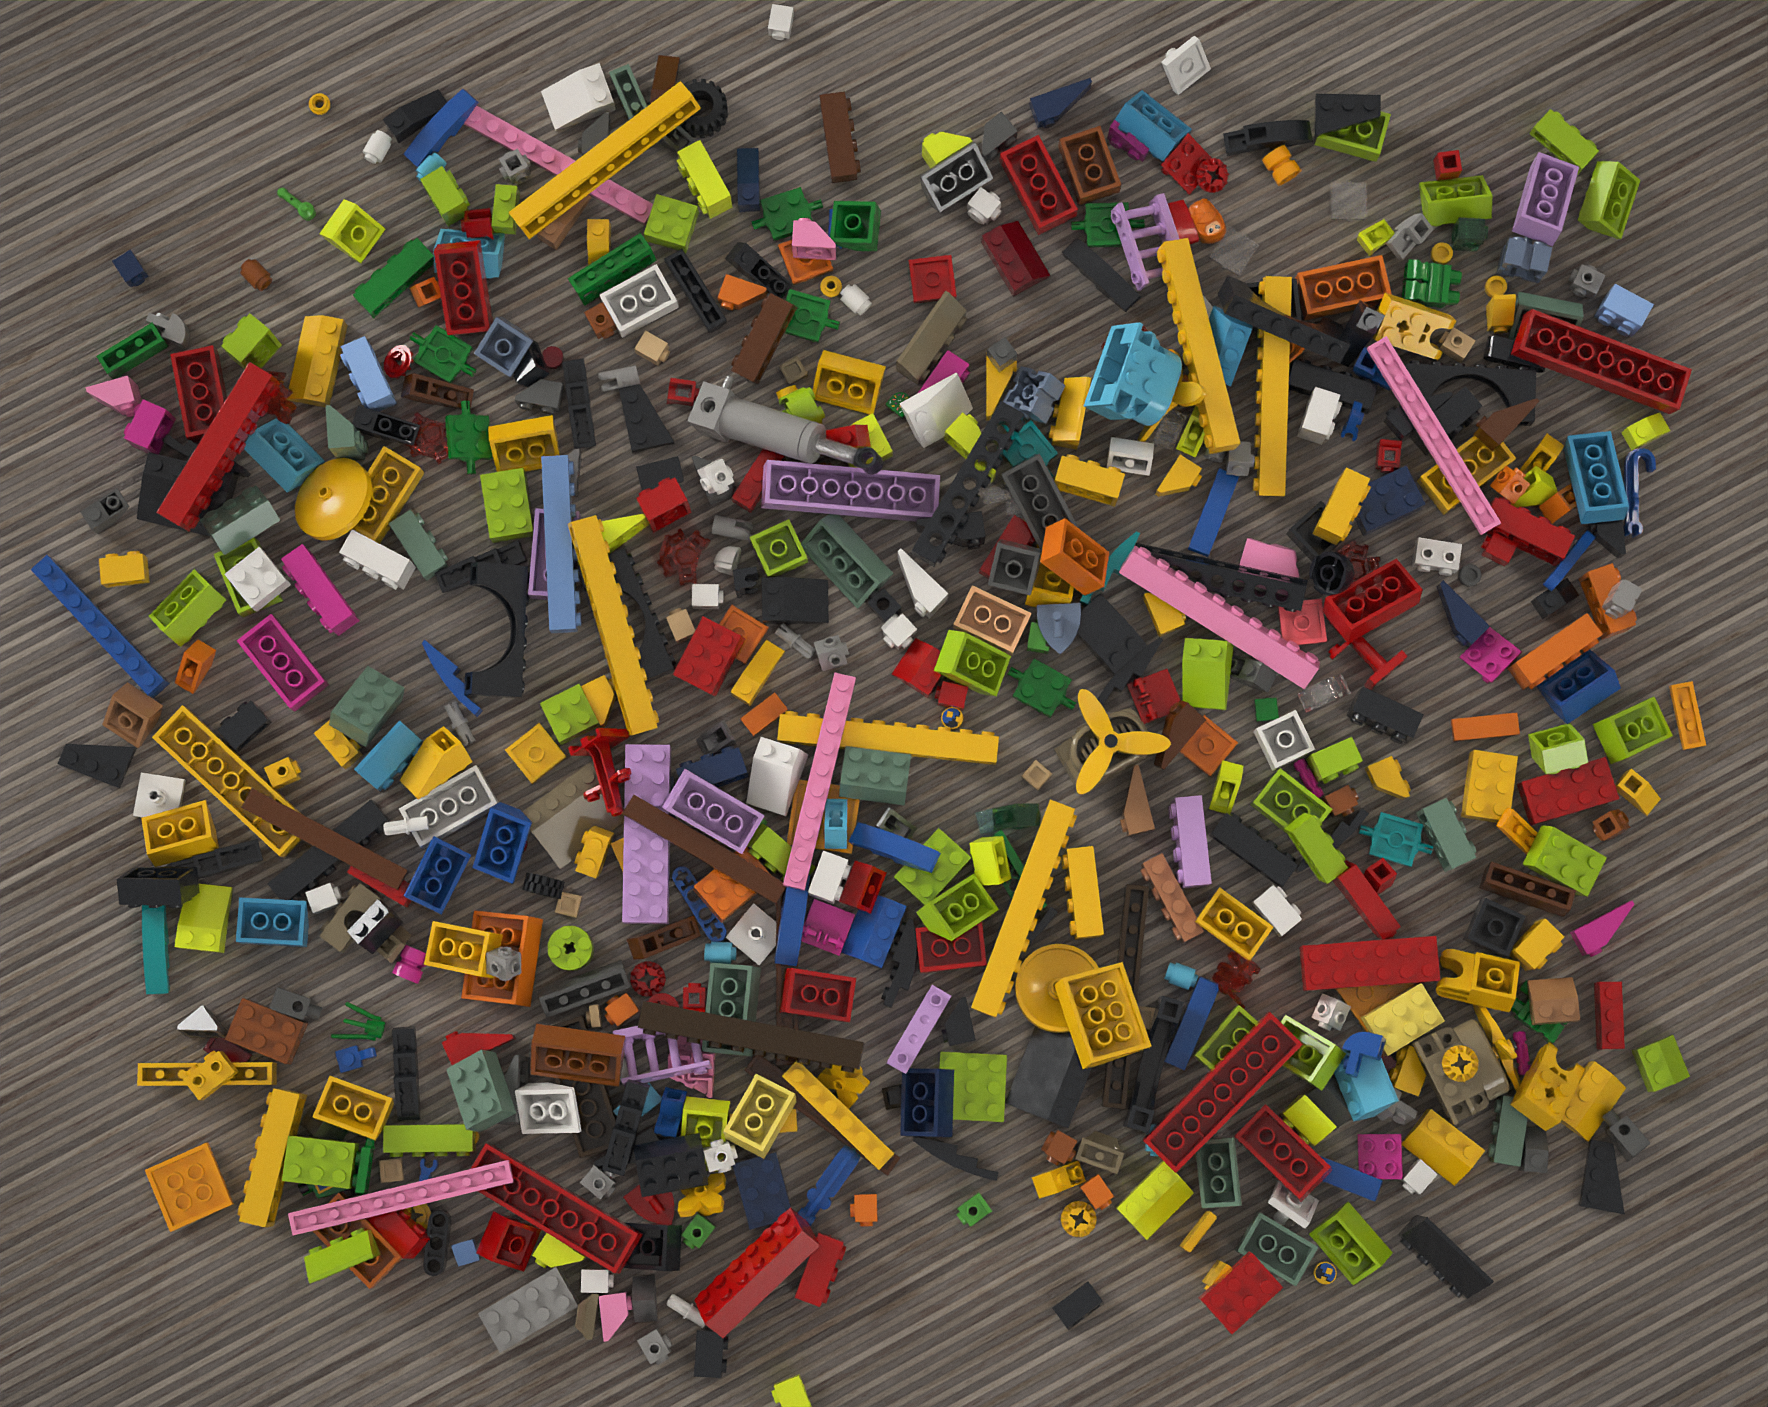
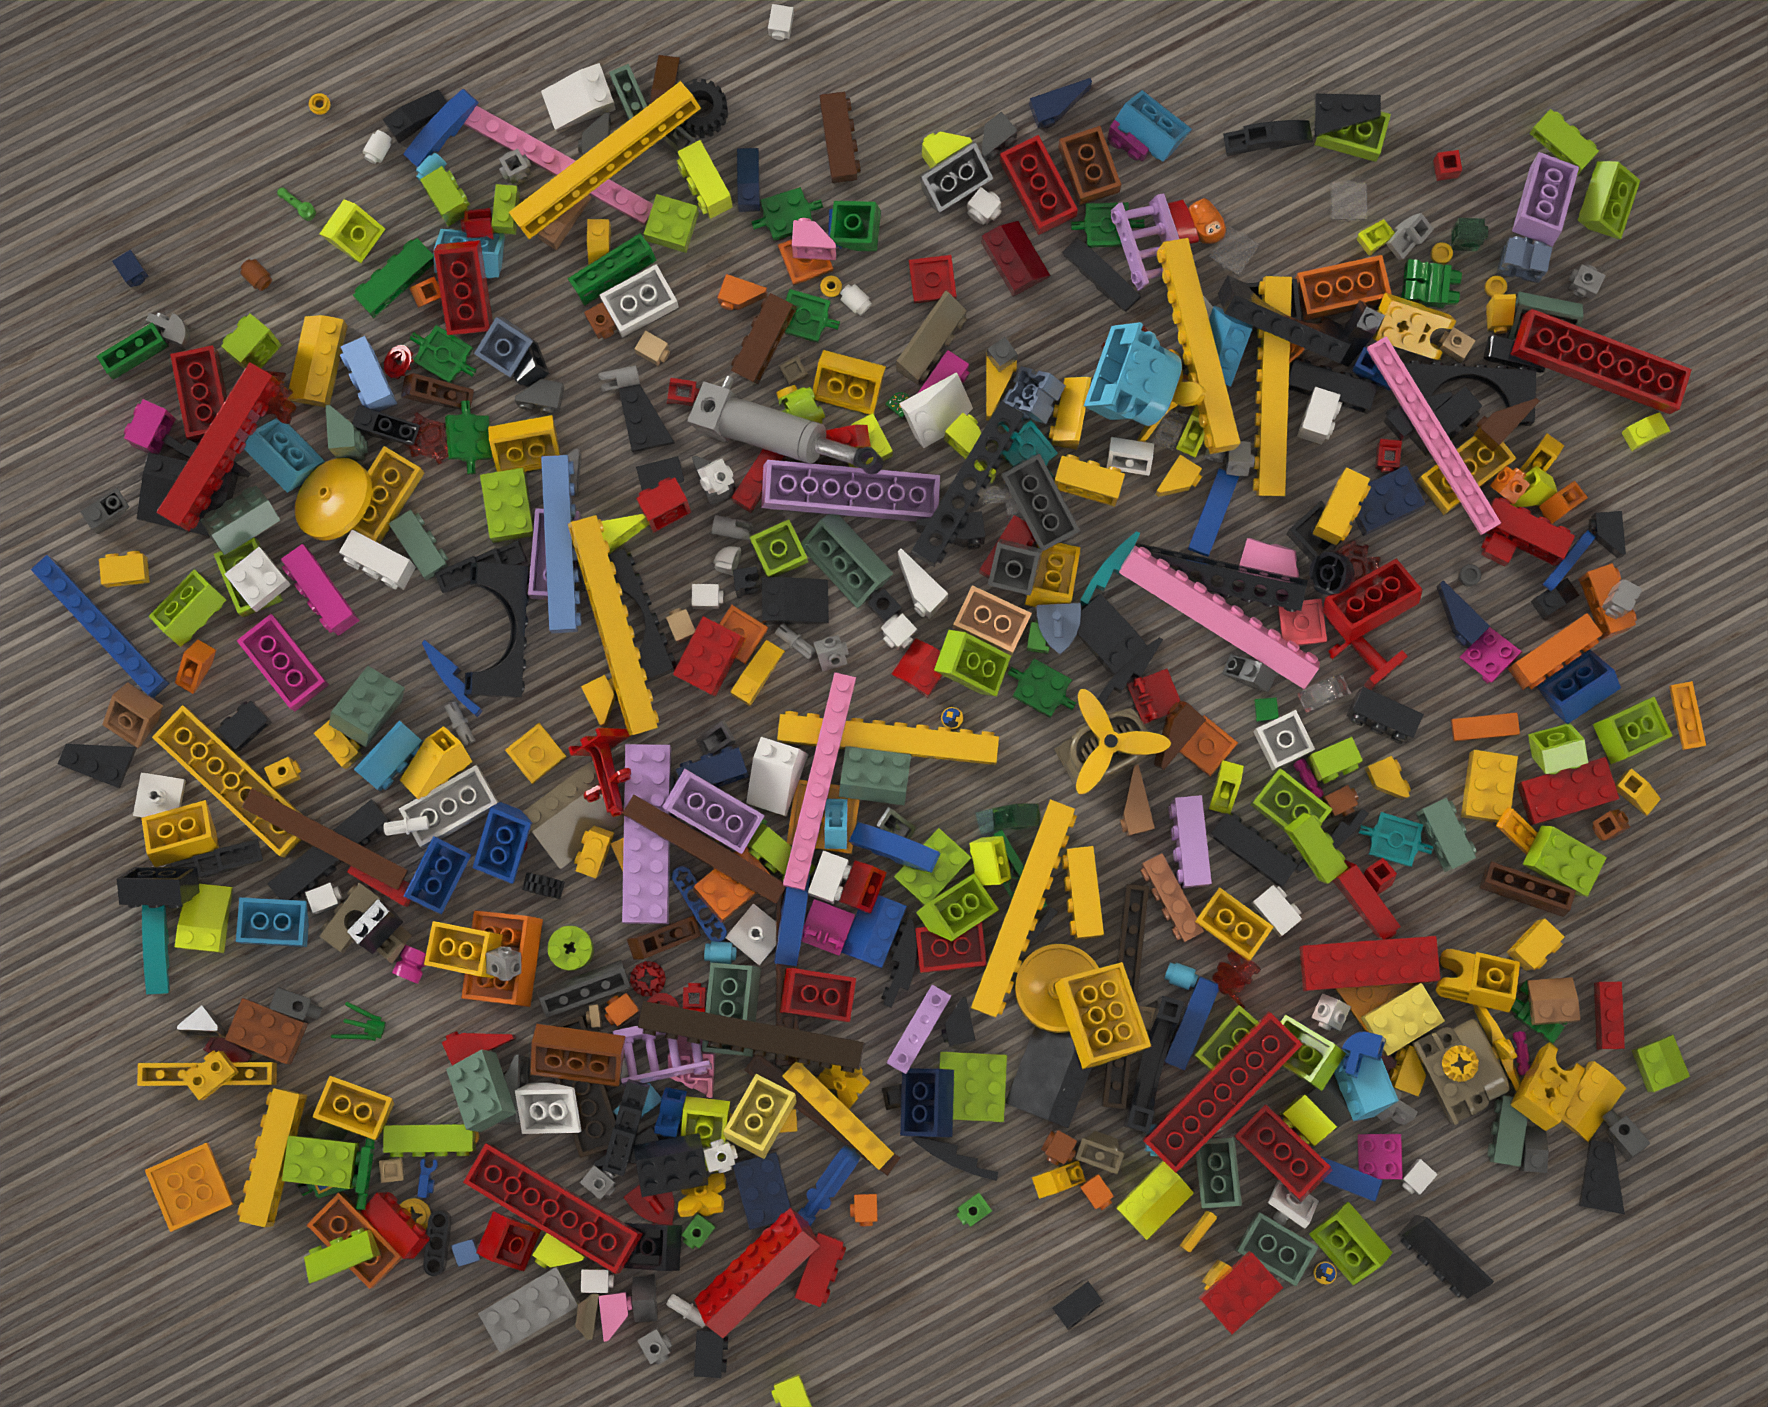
(117, 394): bright pink slope -> none
(352, 1058): blue plate -> none
(400, 1197): bright pink plate -> none
(406, 1073): black slope -> none
(553, 357): dark red tile -> none
(568, 904): tan tile -> none
(570, 714): lime brick -> none
(579, 403): black slope -> none
(683, 554): clear red piece -> none
(695, 291): black brick -> none
(757, 269): black slope -> none
(764, 714): orange tile -> none
(951, 695): red brick -> none
(1036, 775): tan tile -> none
(1068, 1222): yellow gear -> none
(1074, 556): orange brick -> none
(1164, 616): yellow slope -> none
(1184, 162): red hinge -> none
(1185, 64): white tile -> none
(1204, 179): red gear -> none
(1206, 672): lime slope -> none
(1281, 165): light orange wheel -> none
(1355, 418): blue plate -> none
(1436, 556): white brick -> none
(1442, 1147): yellow slope -> none
(1454, 199): lime slope -> none
(1494, 927): black brick -> none
(1596, 477): dark azure brick -> none
(1599, 931): dark pink slope -> none
(1623, 311): light blue brick -> none
(1631, 480): blue piece -> none

